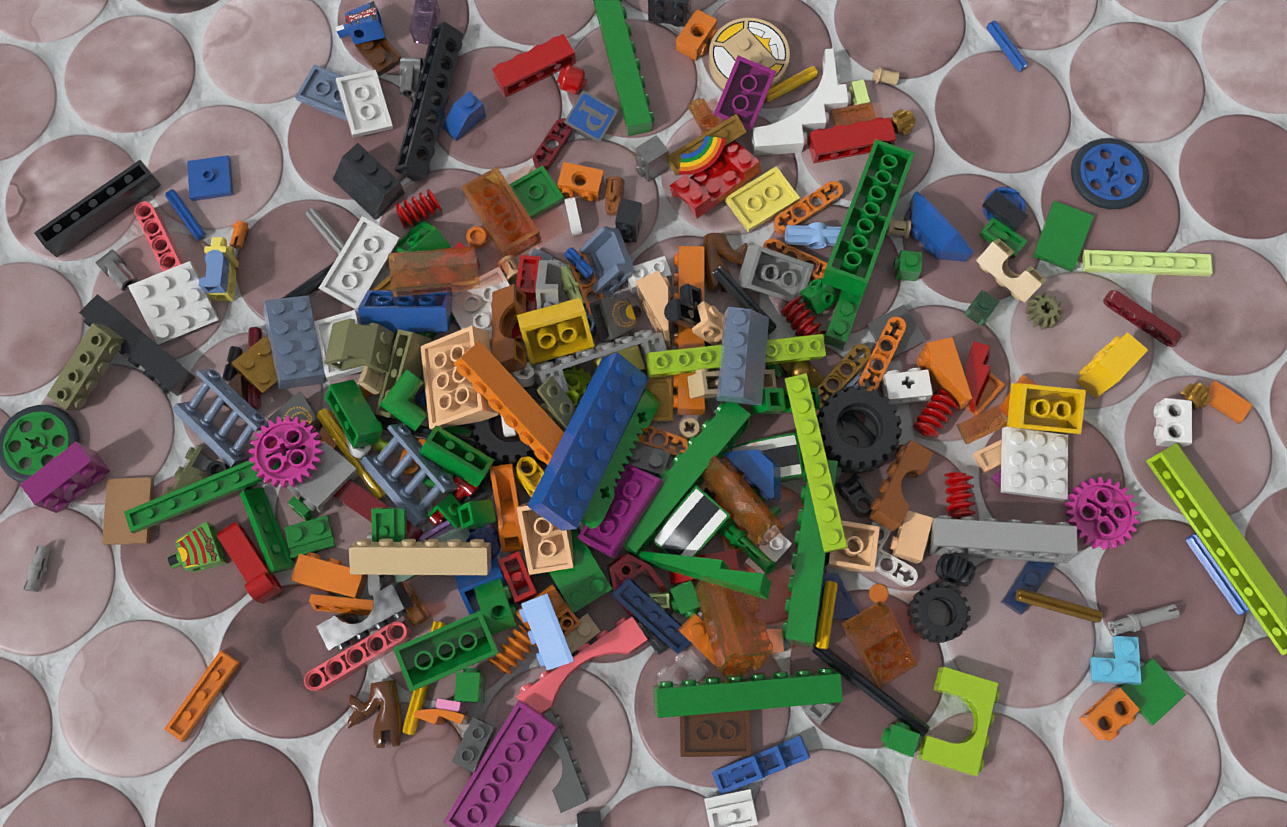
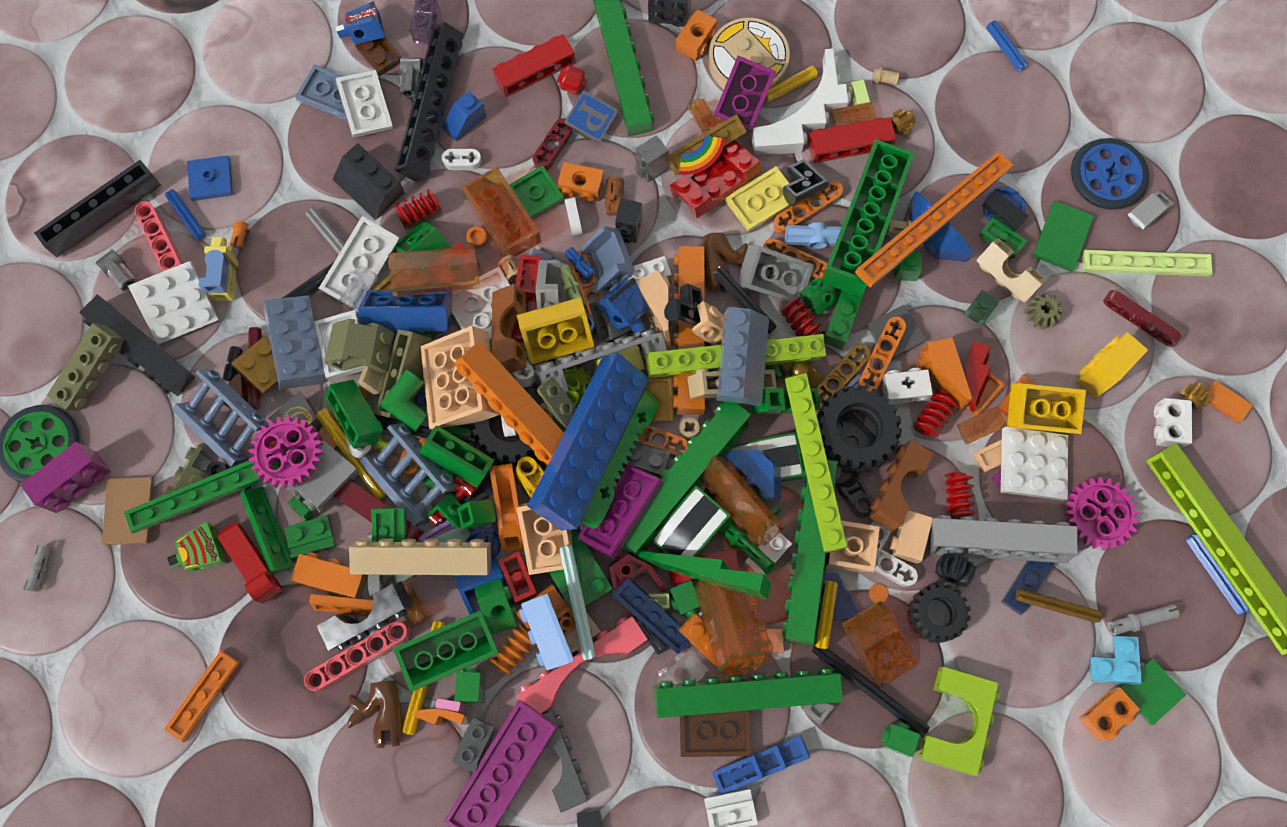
(361, 282): none -> clear piece
(461, 159): none -> white beam
(577, 602): none -> light aqua axle
(624, 306): none -> blue torso
(806, 185): none -> black brick
(933, 219): none -> orange plate
(1150, 209): none -> light grey slope

